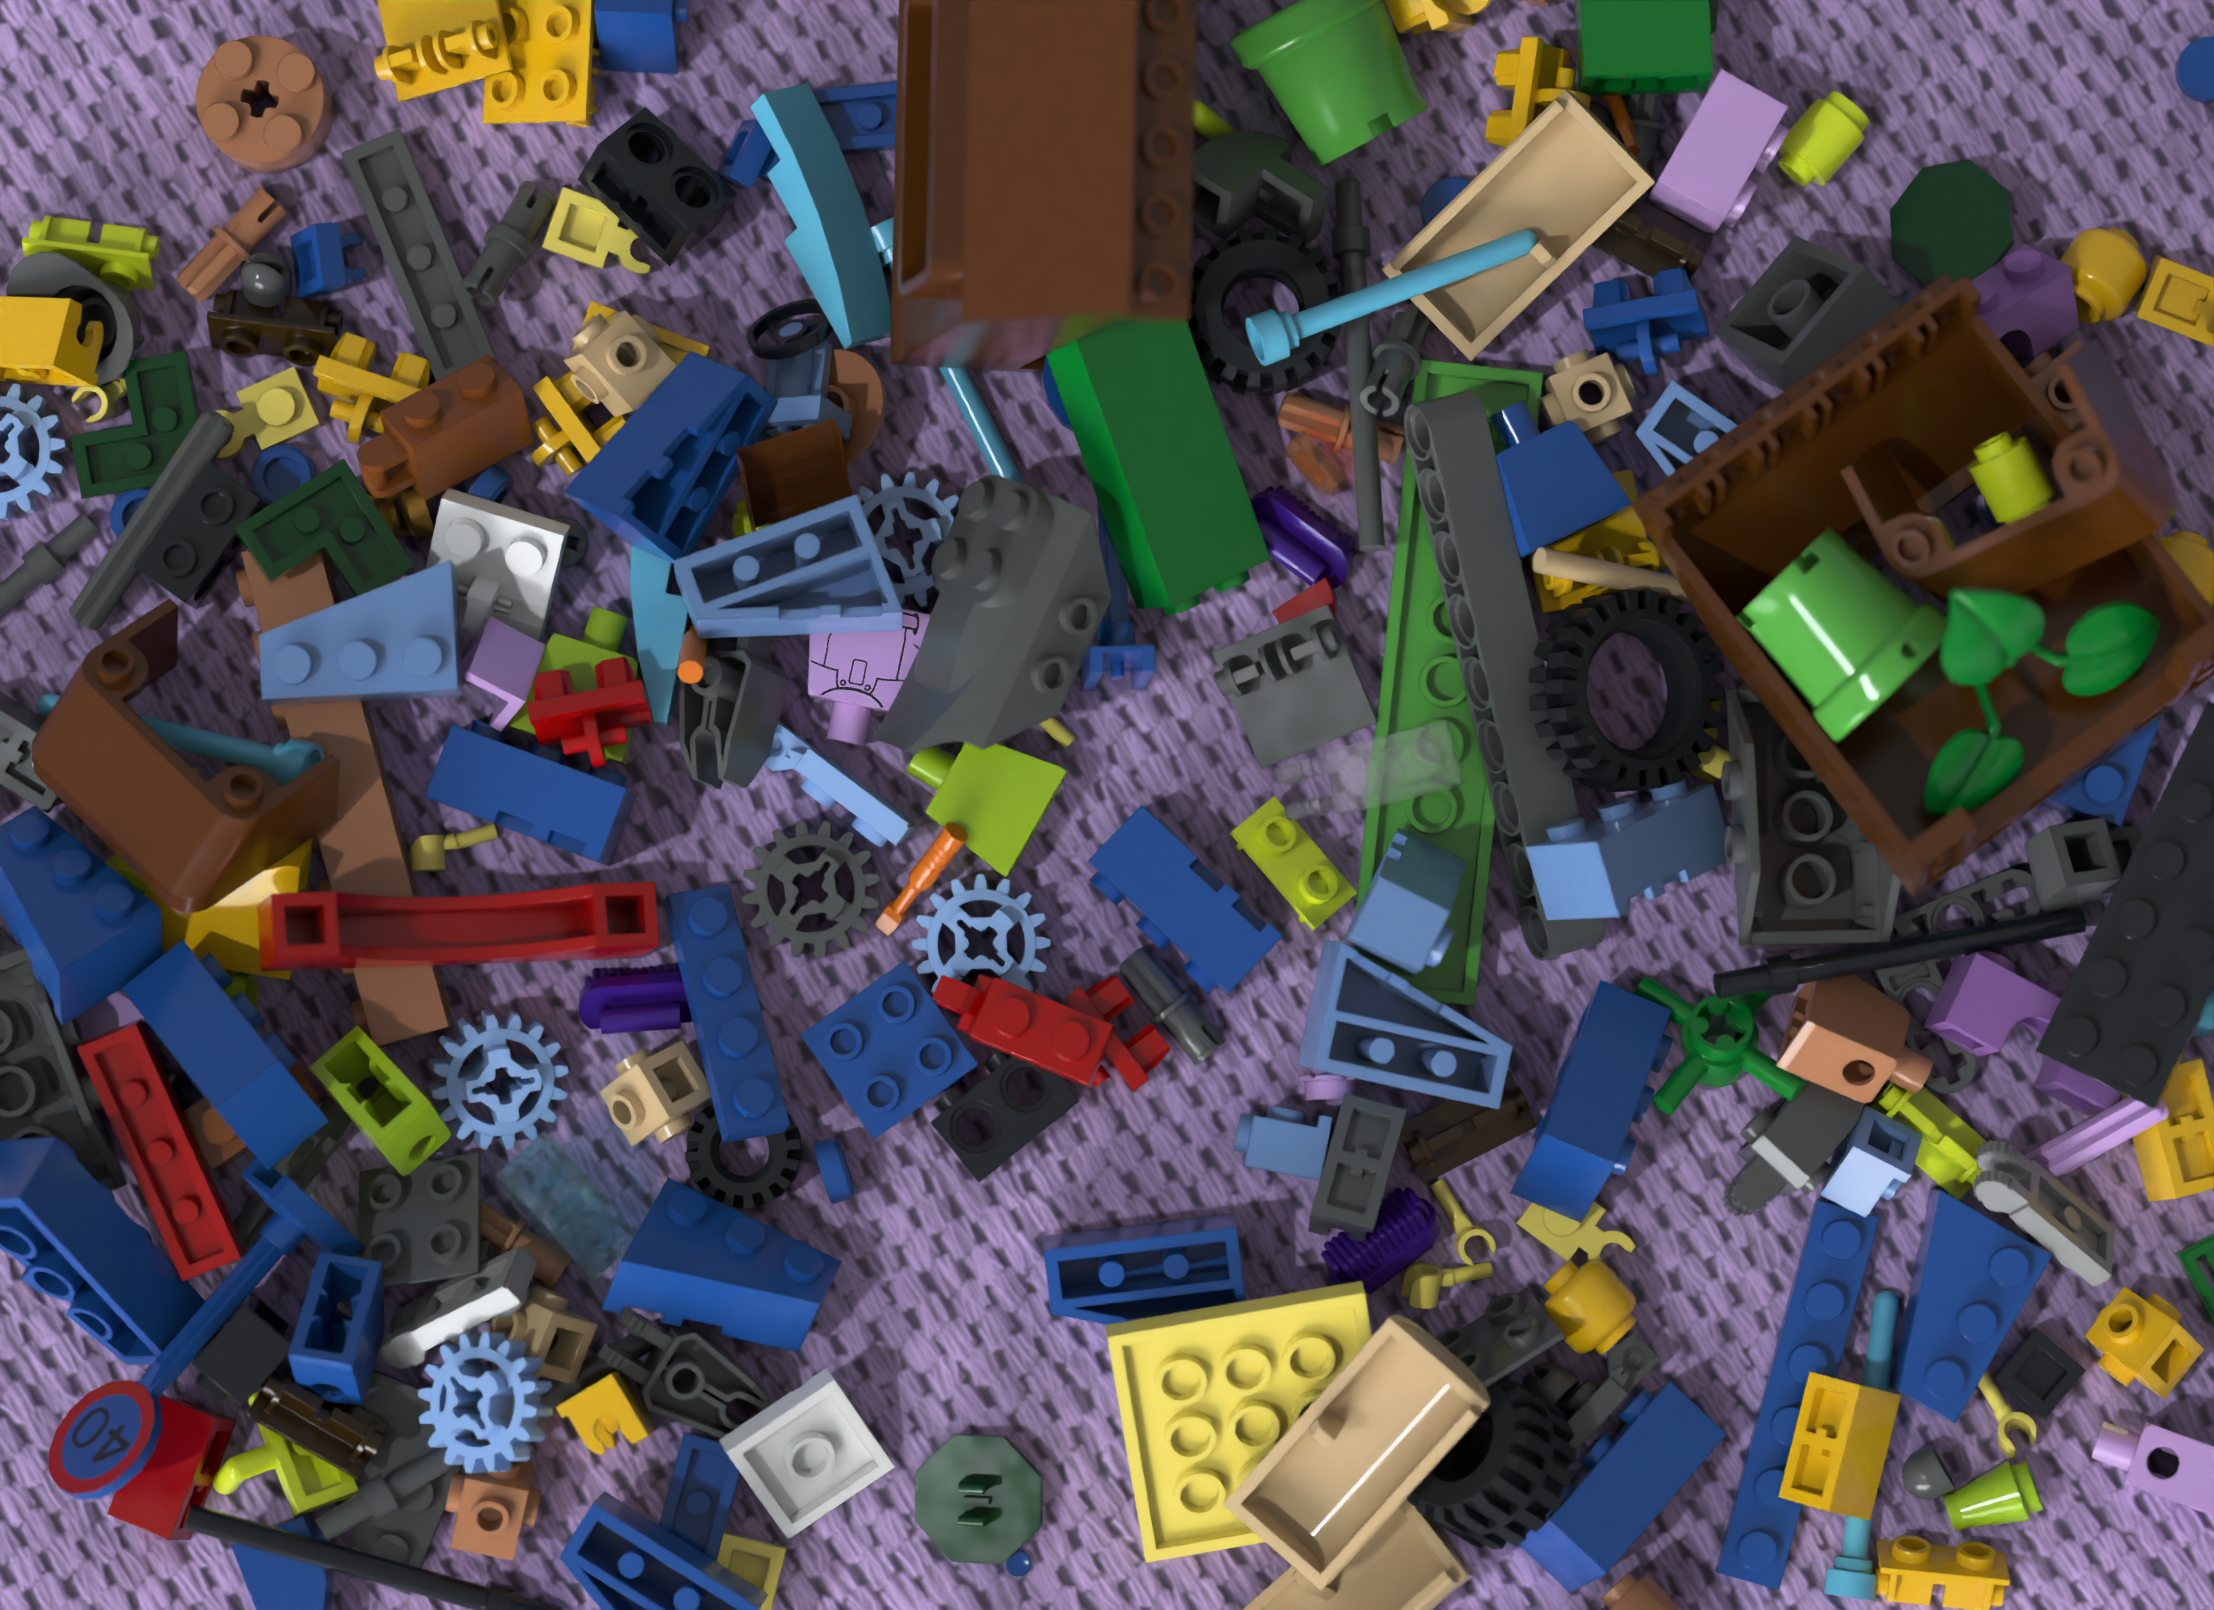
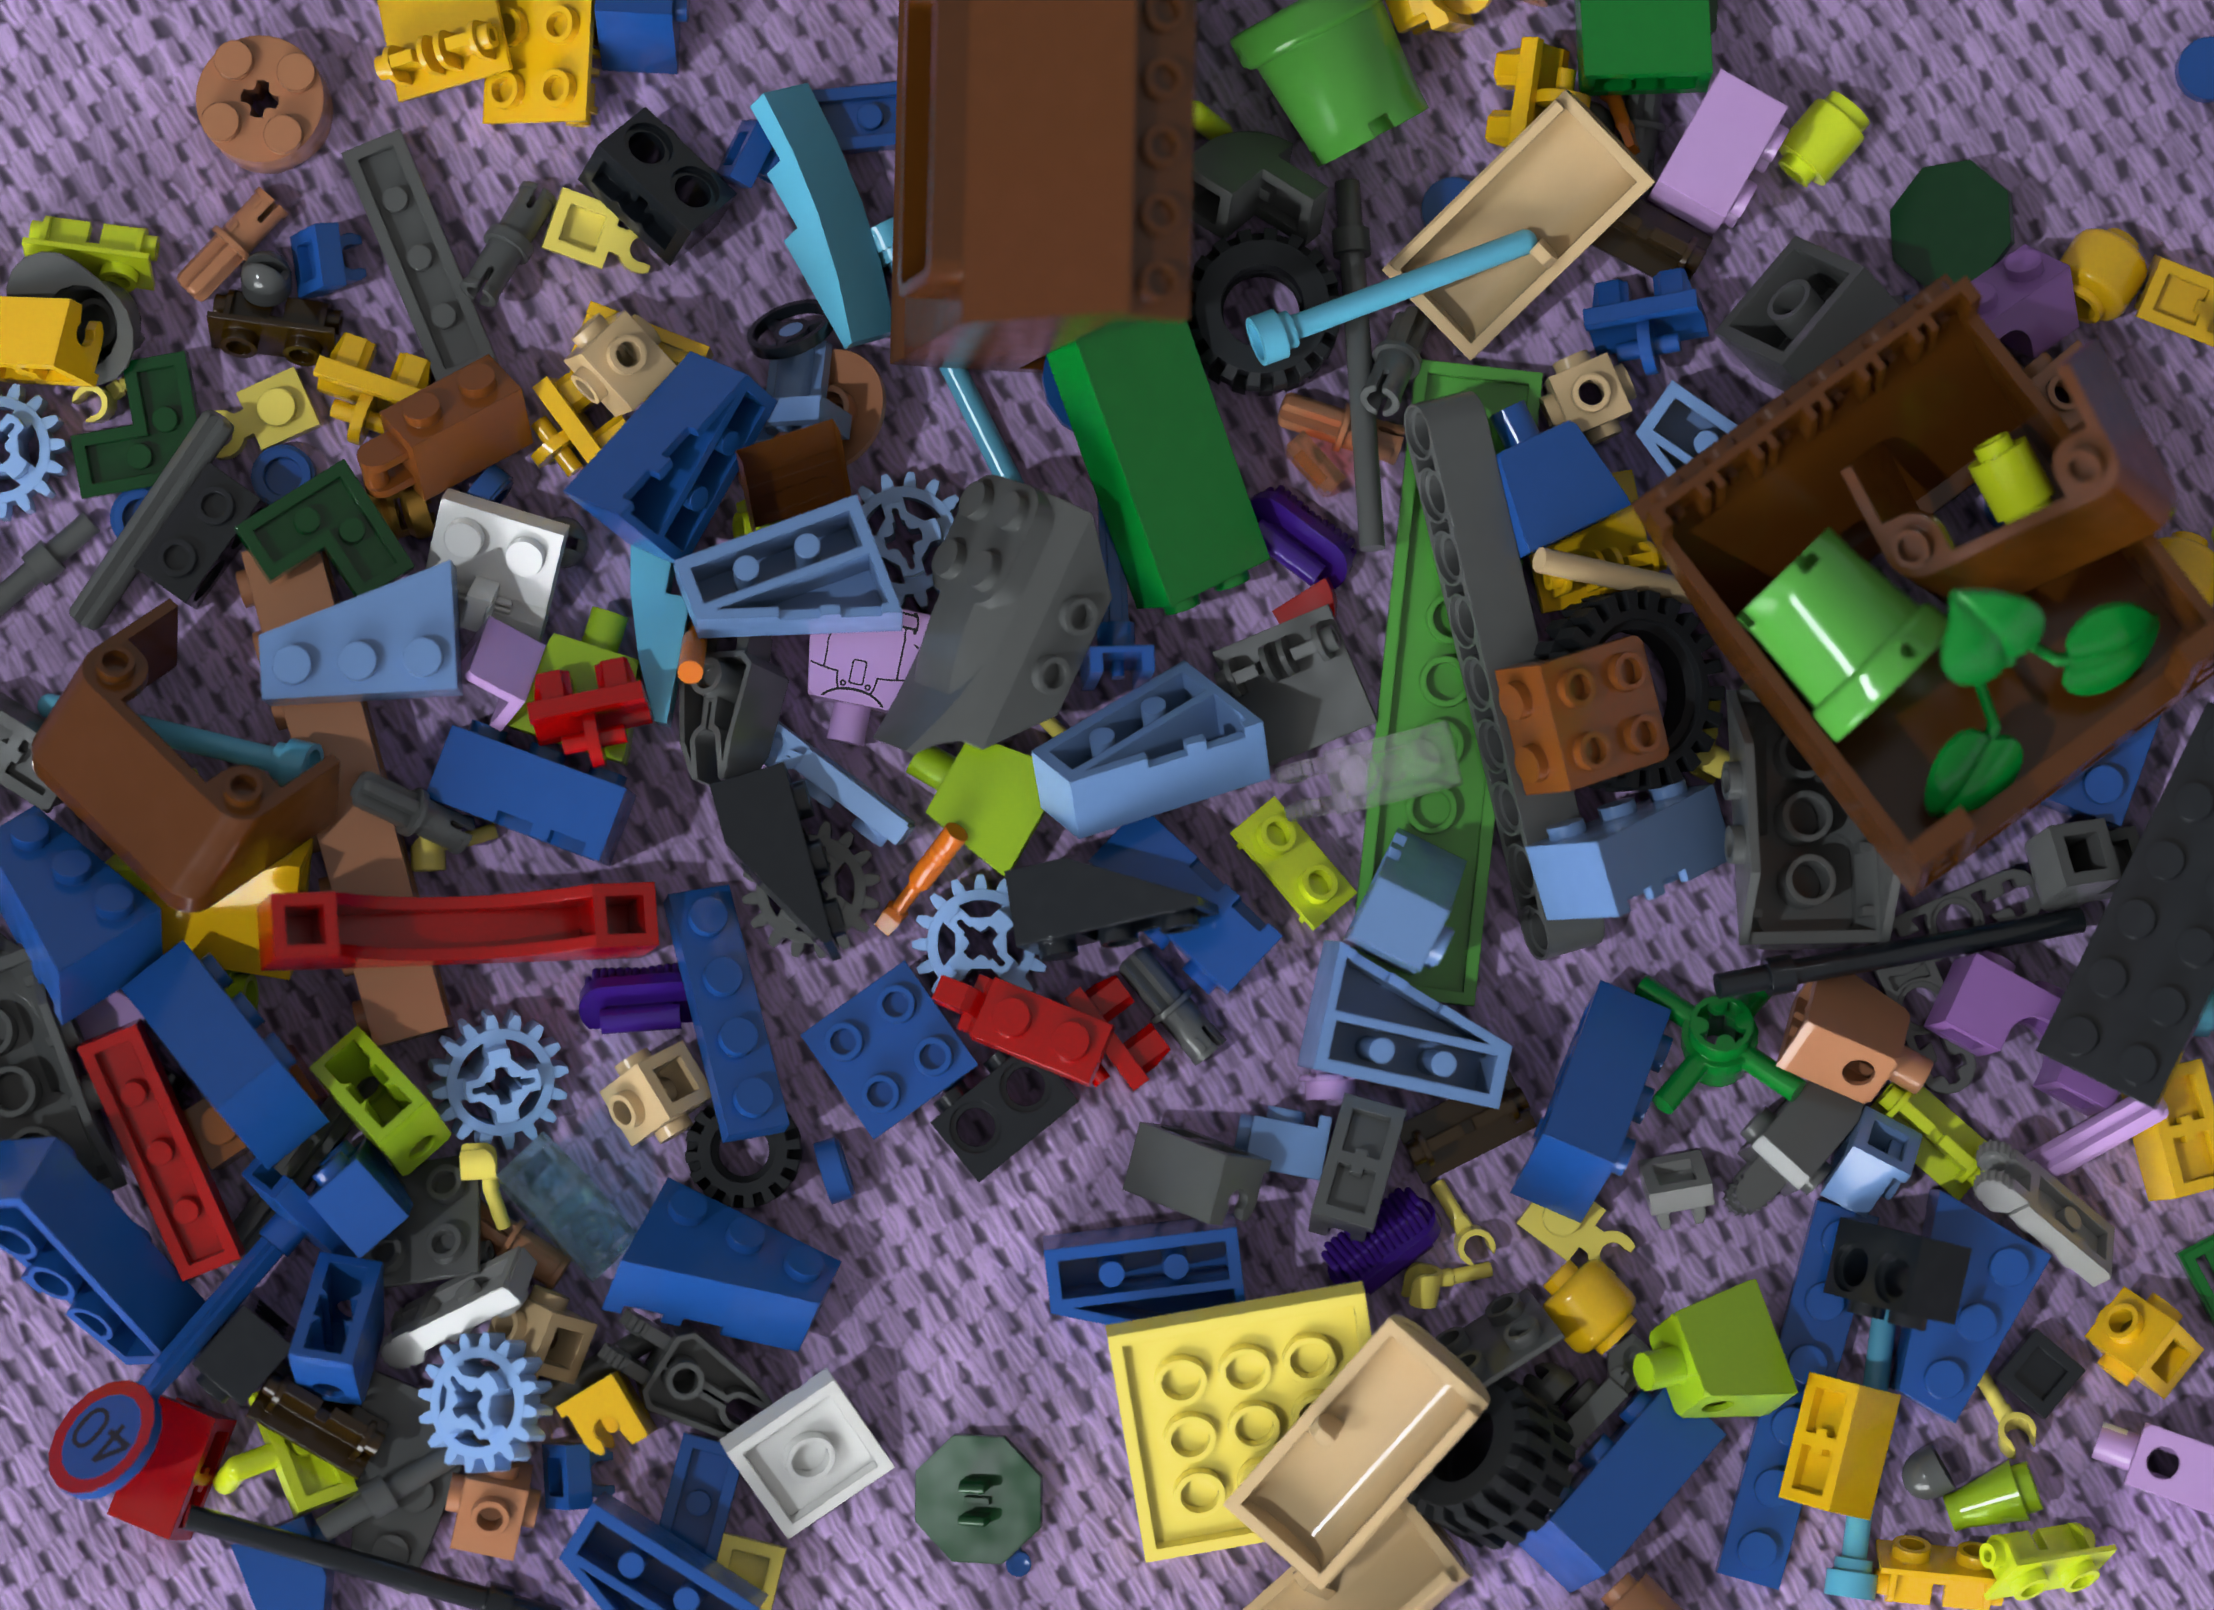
(359, 1195): none -> blue slope
(412, 812): none -> dark grey axle
(480, 1162): none -> light yellow hand
(568, 1476): none -> blue tile
(769, 840): none -> black slope
(1078, 904): none -> black slope
(1150, 754): none -> medium blue wedge
(1193, 1173): none -> dark grey hinge
(1582, 716): none -> dark orange bracket
(1676, 1185): none -> light grey tile
(1718, 1357): none -> lime torso
(1896, 1272): none -> black brick
(2064, 1560): none -> neon yellow hinge

